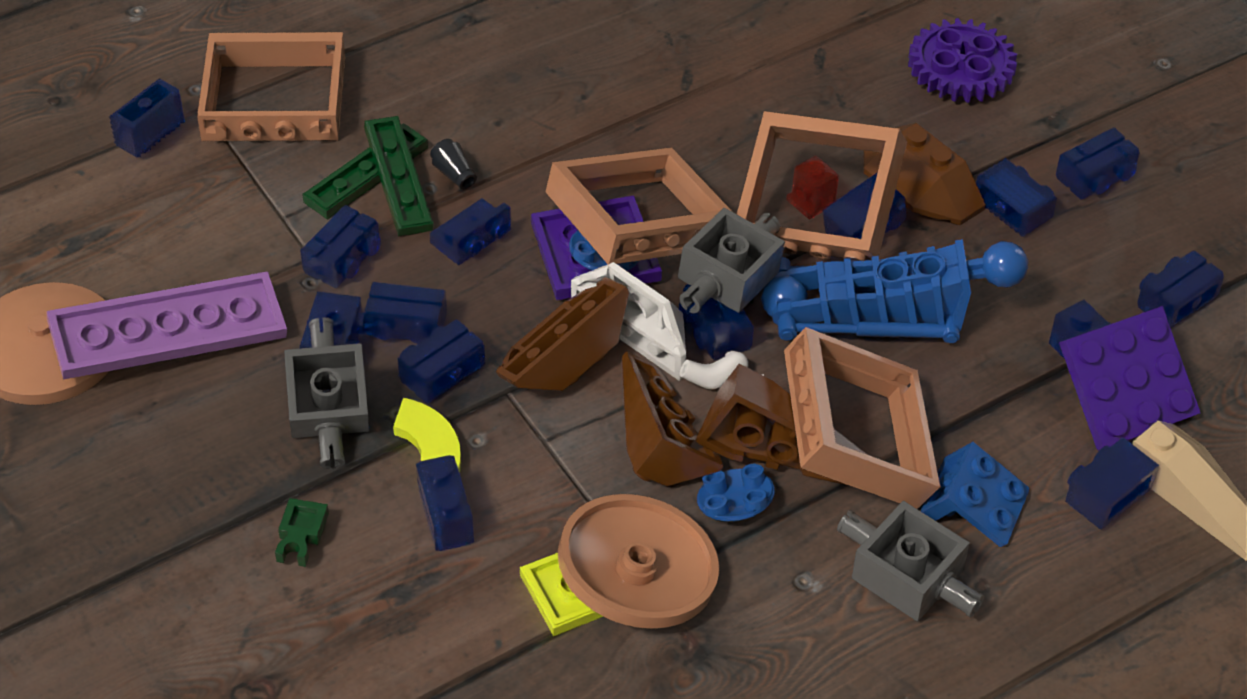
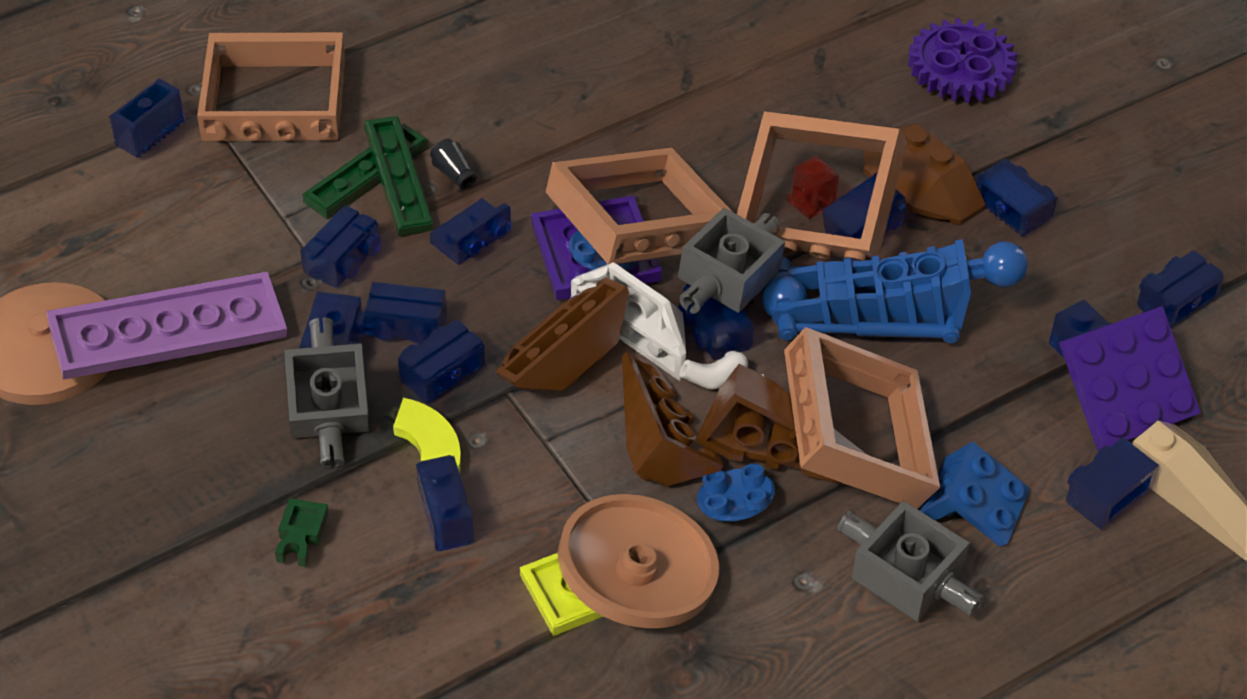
(1098, 163): clear blue brick -> none

